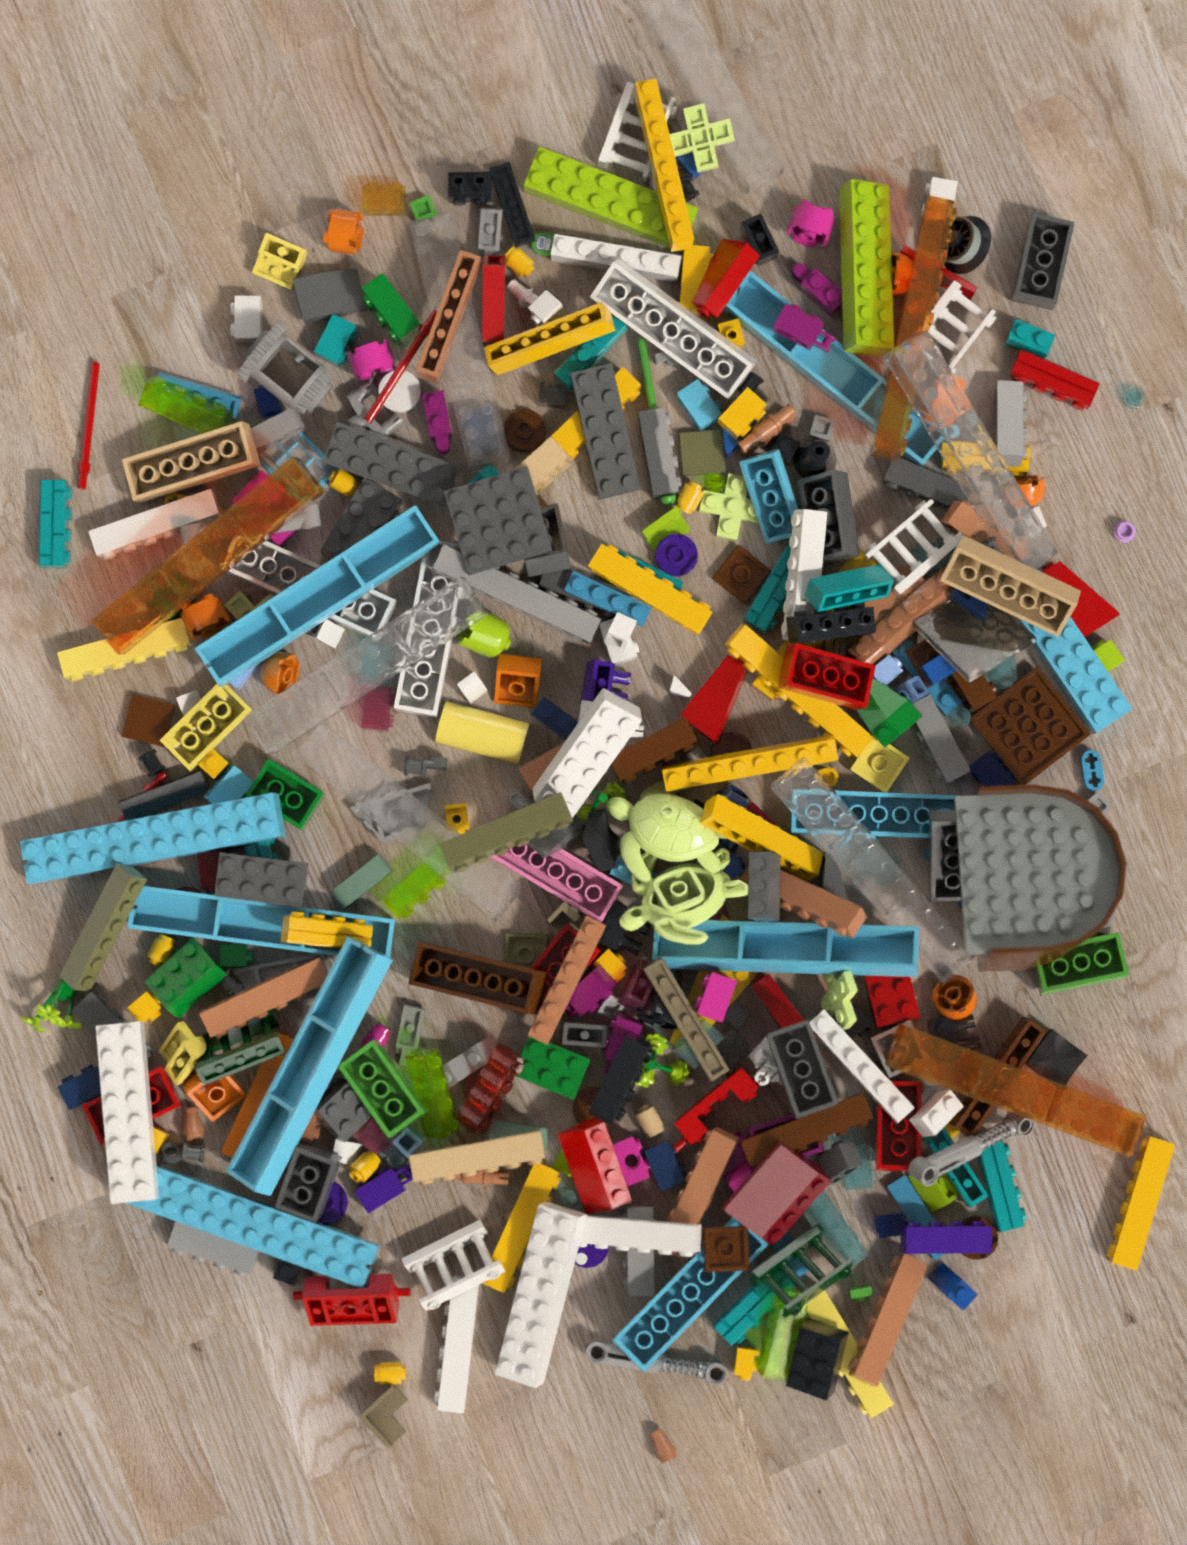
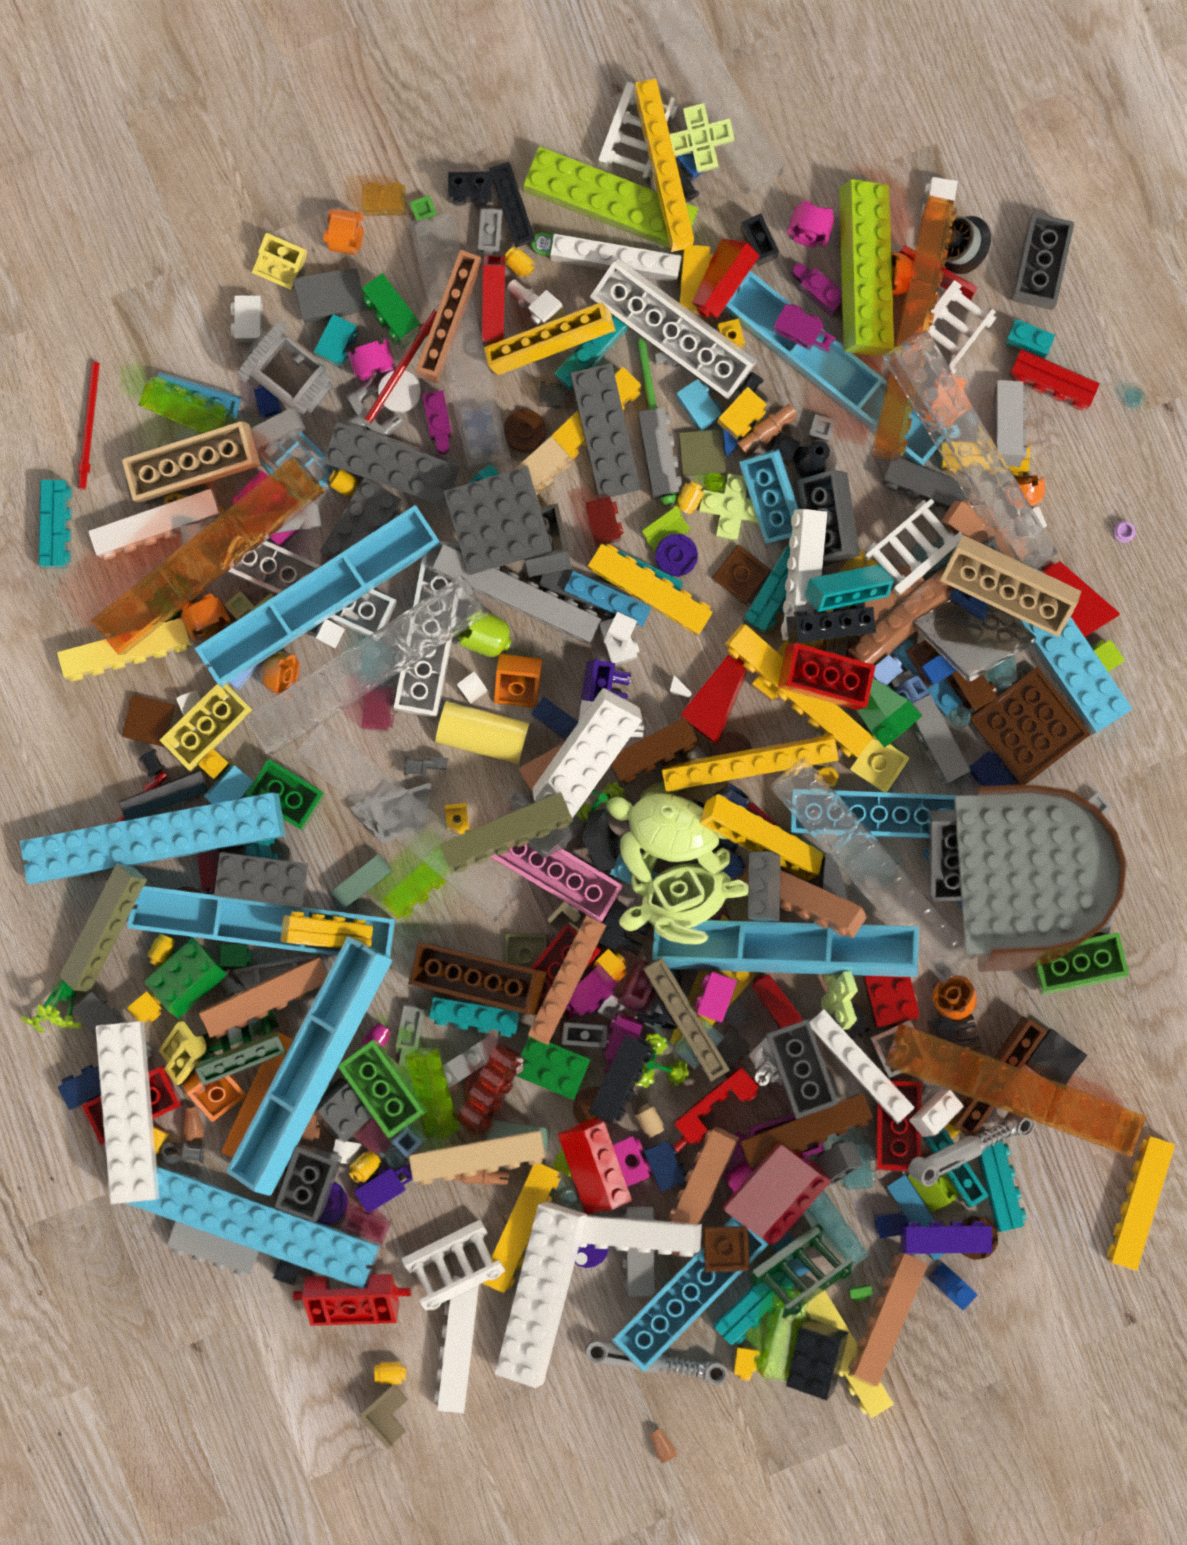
(366, 1225): none -> clear pink brick
(474, 1015): none -> teal brick
(603, 521): none -> clear red piece
(900, 679): none -> dark grey tile
(1097, 769): dark azure beam -> none

